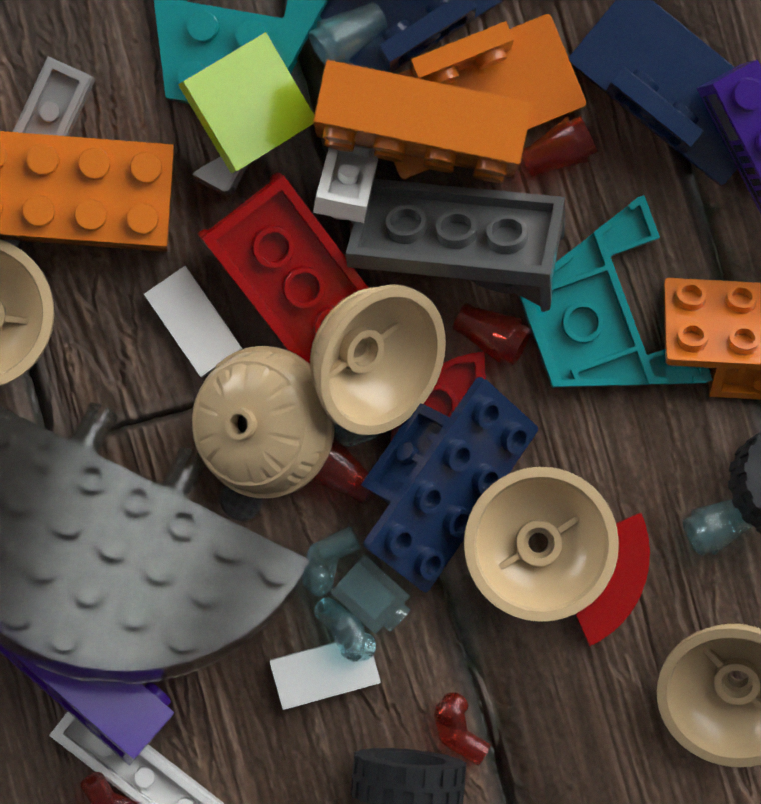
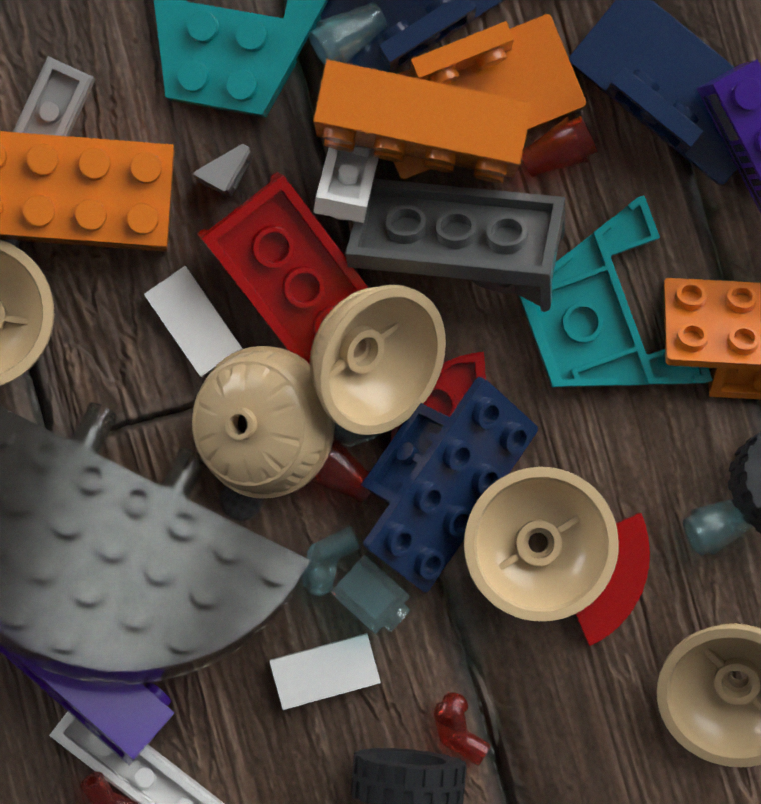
(248, 103): lime tile -> none
(346, 630): clear light blue arm -> none
(494, 333): clear red cone -> none

